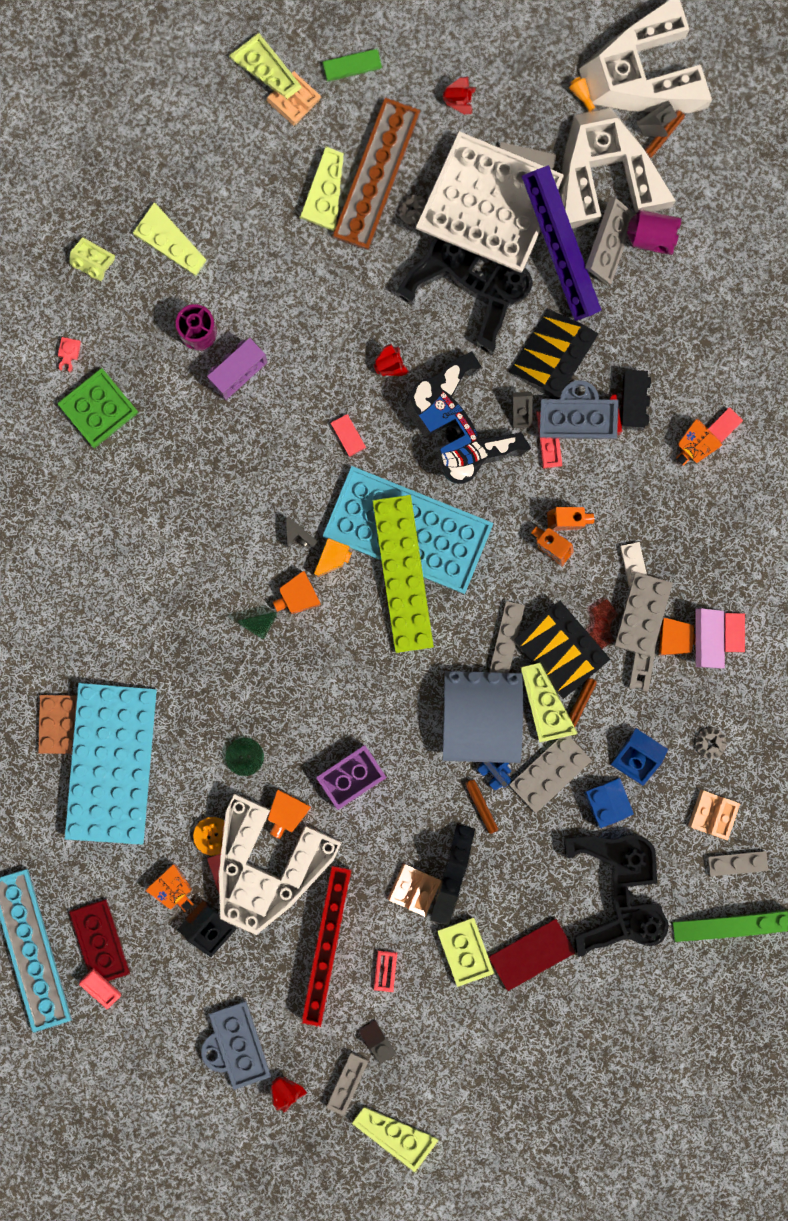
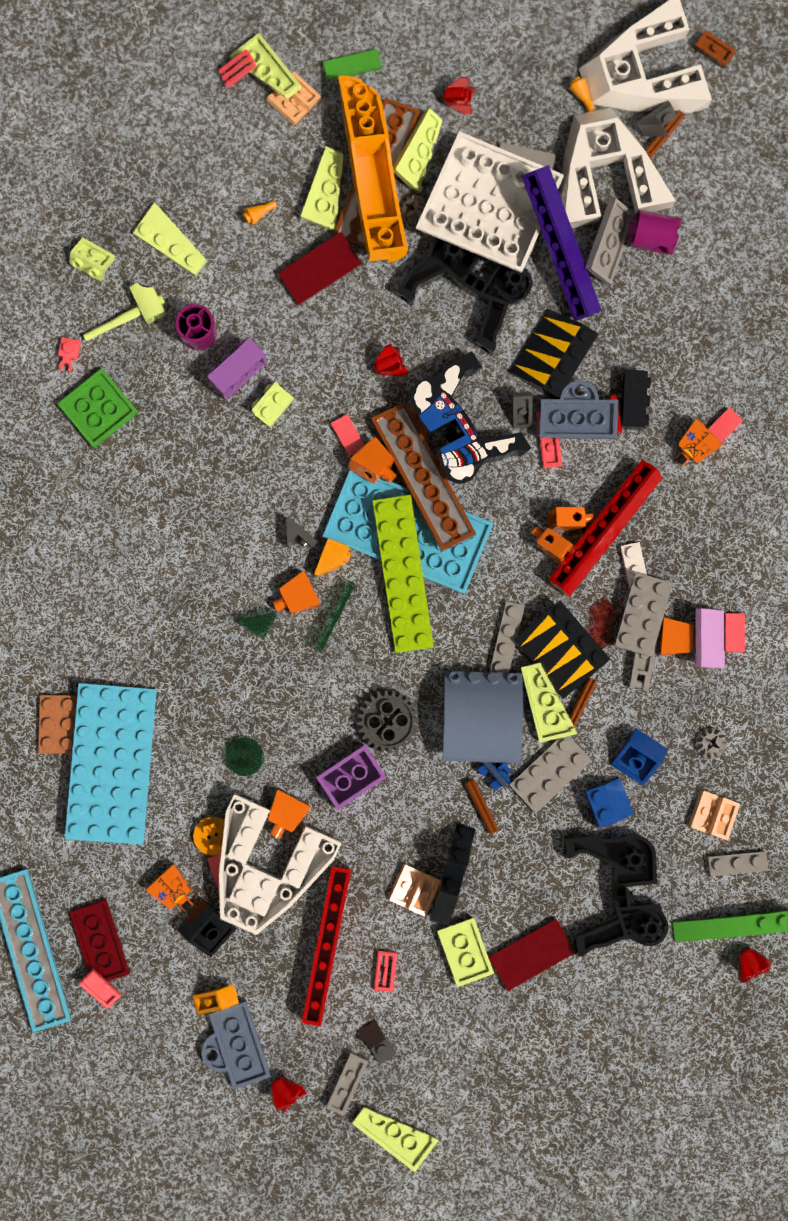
(148, 305): none -> yellowish green piece
(215, 999): none -> light orange slope
(248, 58): none -> coral tile
(255, 213): none -> light orange cone
(272, 404): none -> yellowish green bracket
(320, 268): none -> dark red tile
(335, 616): none -> clear green tile
(372, 170): none -> light orange slope
(373, 462): none -> orange torso
(374, 709): none -> dark grey gear
(417, 151): none -> yellowish green wing
(423, 477): none -> piece
(605, 528): none -> red brick
(715, 49): none -> dark orange plate
(752, 964): none -> red brick

